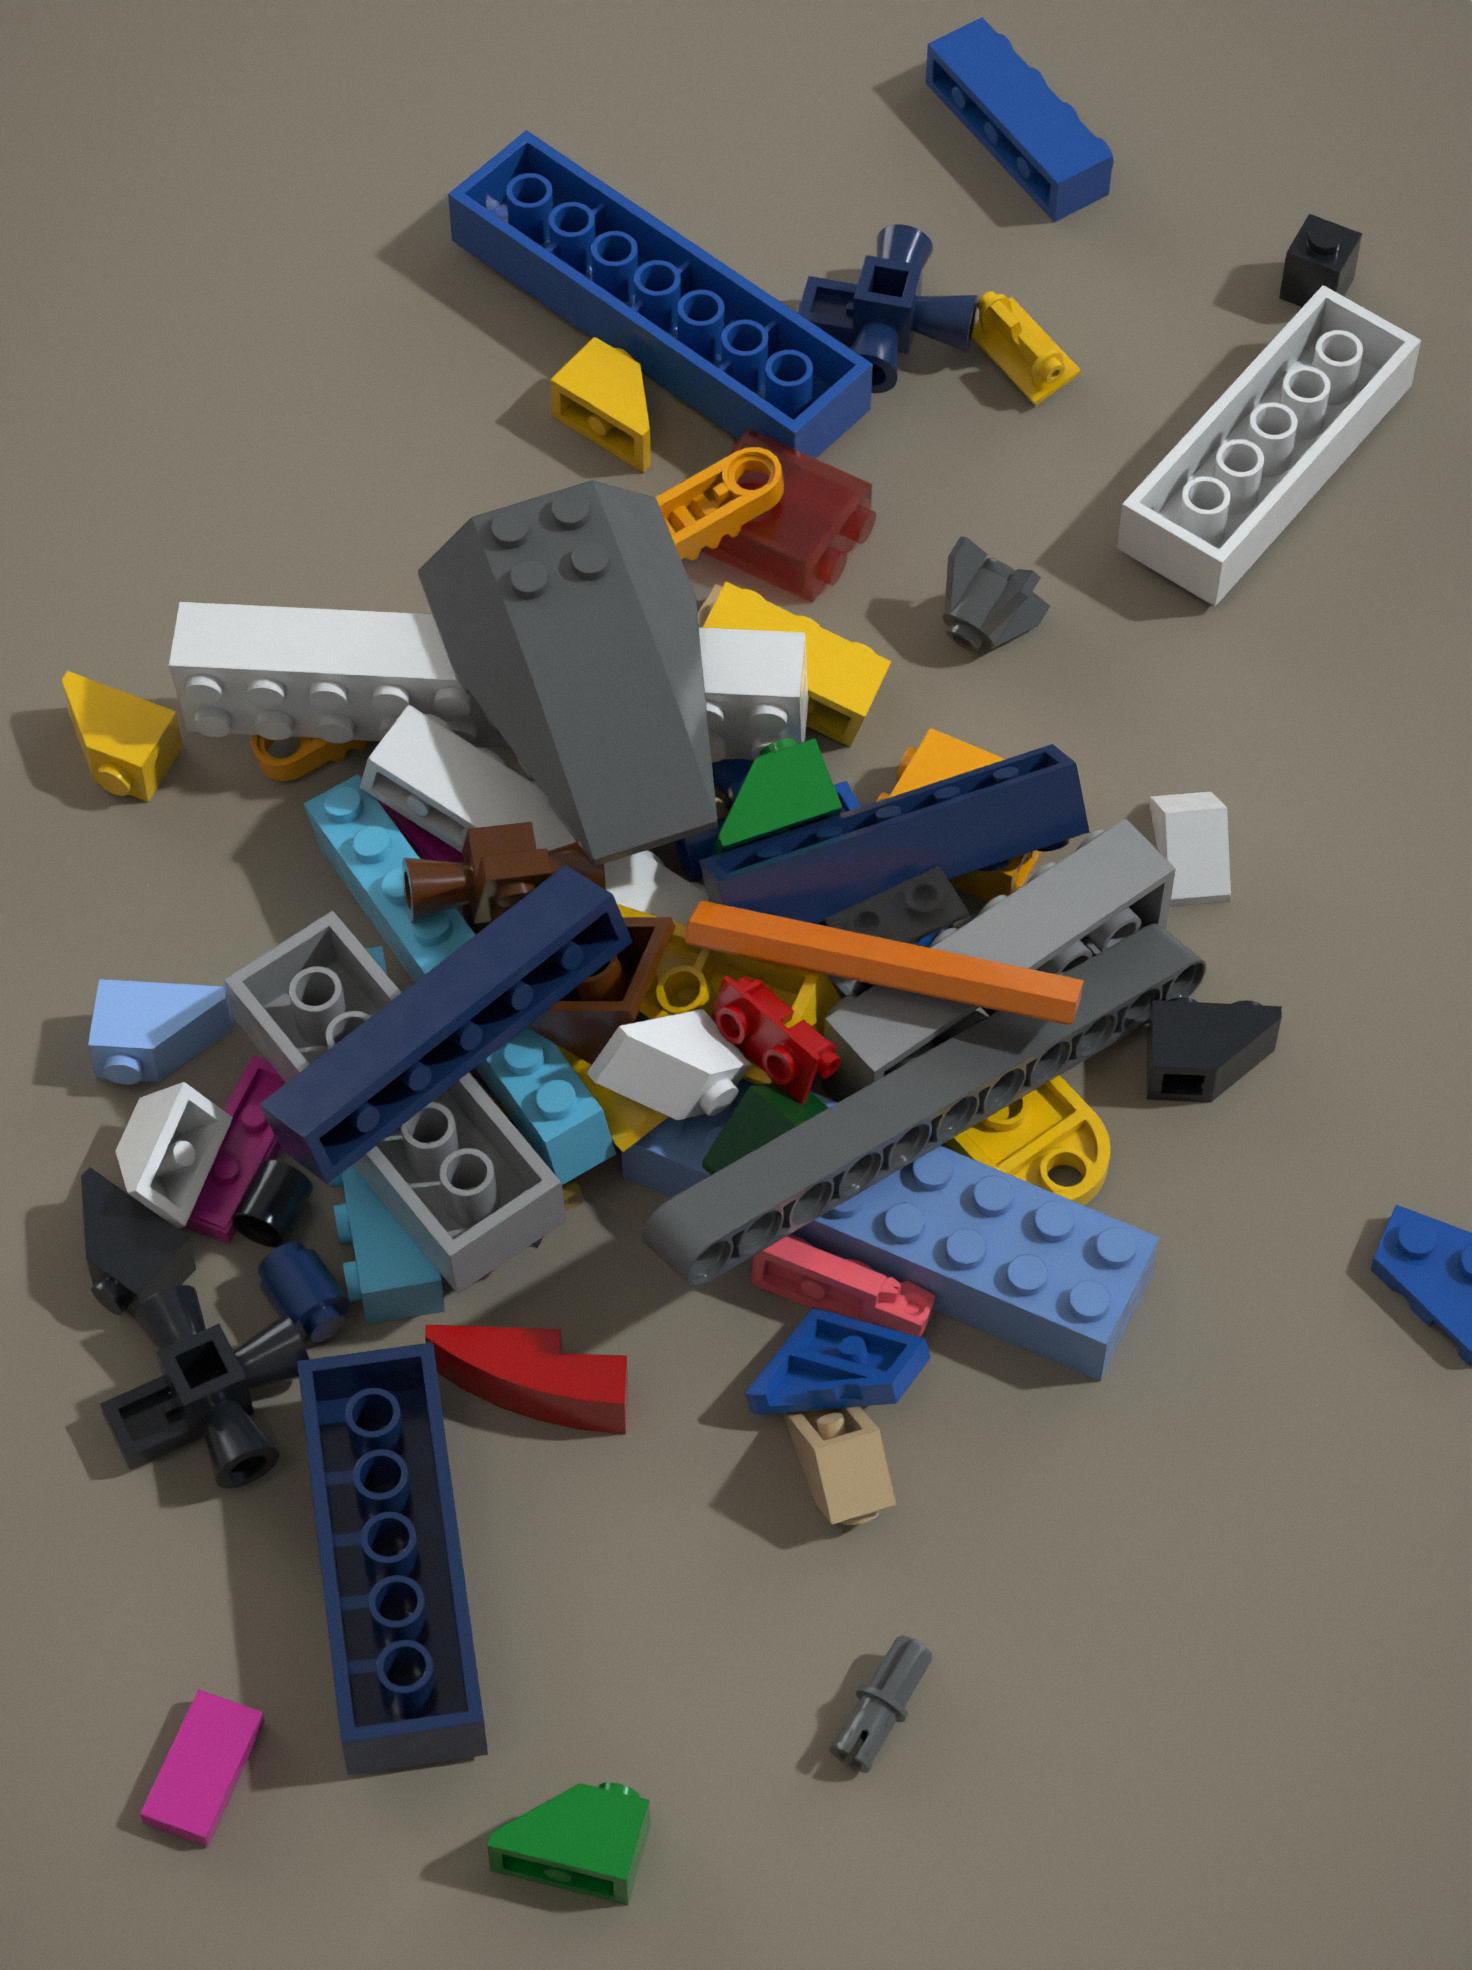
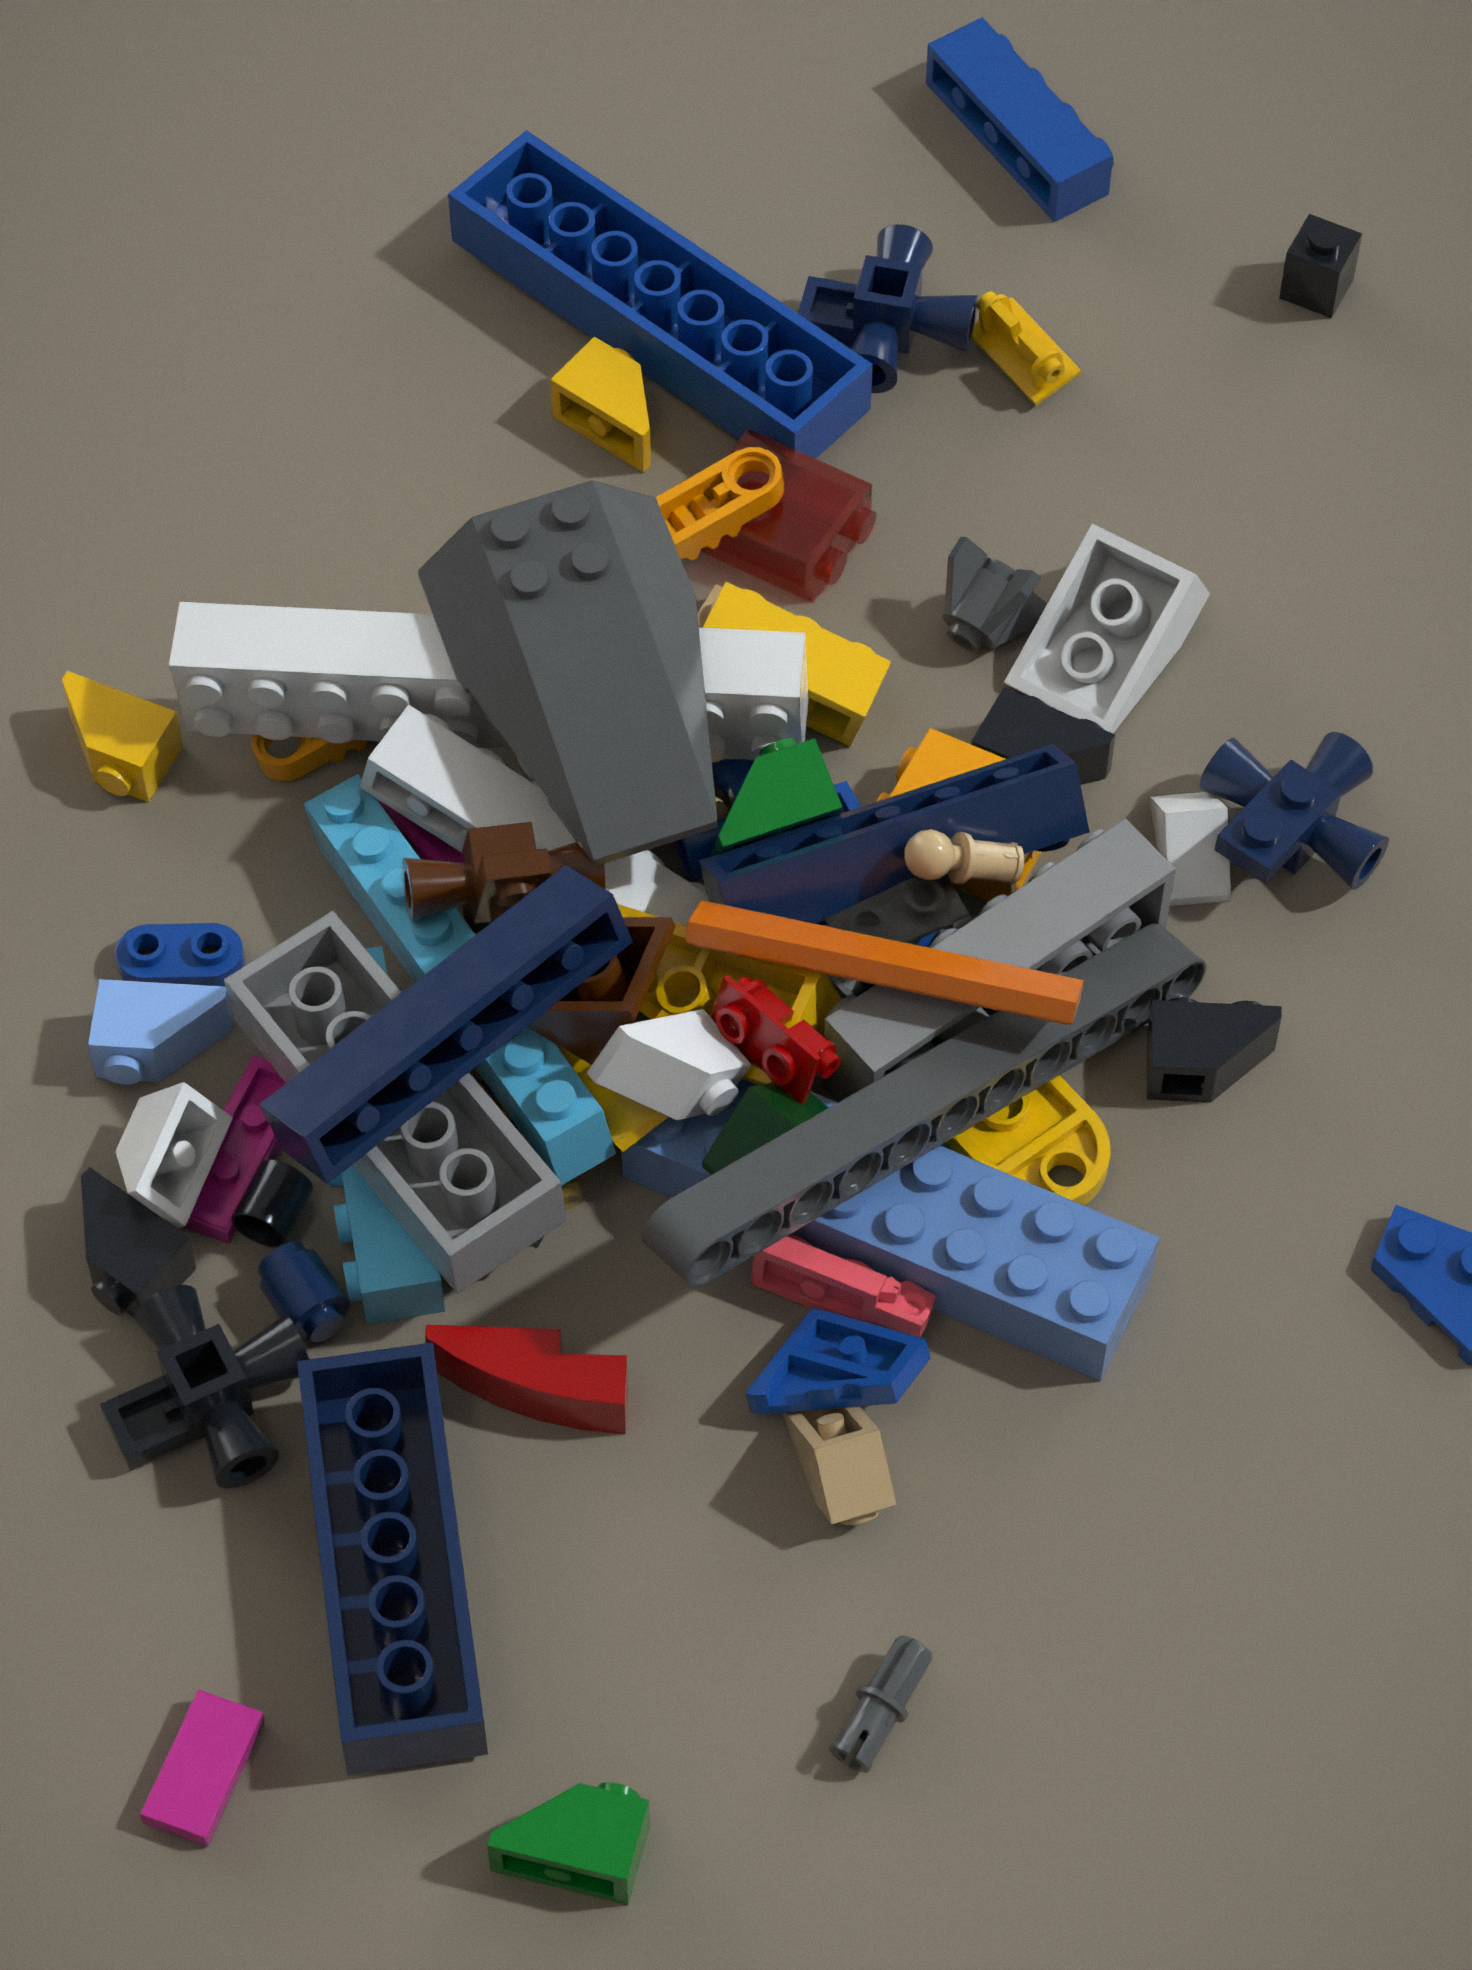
(179, 954): none -> blue plate
(933, 854): none -> tan pin
(1027, 723): none -> black slope
(1107, 630): none -> white slope
(1267, 445): white brick -> none
(1294, 811): none -> dark blue brick

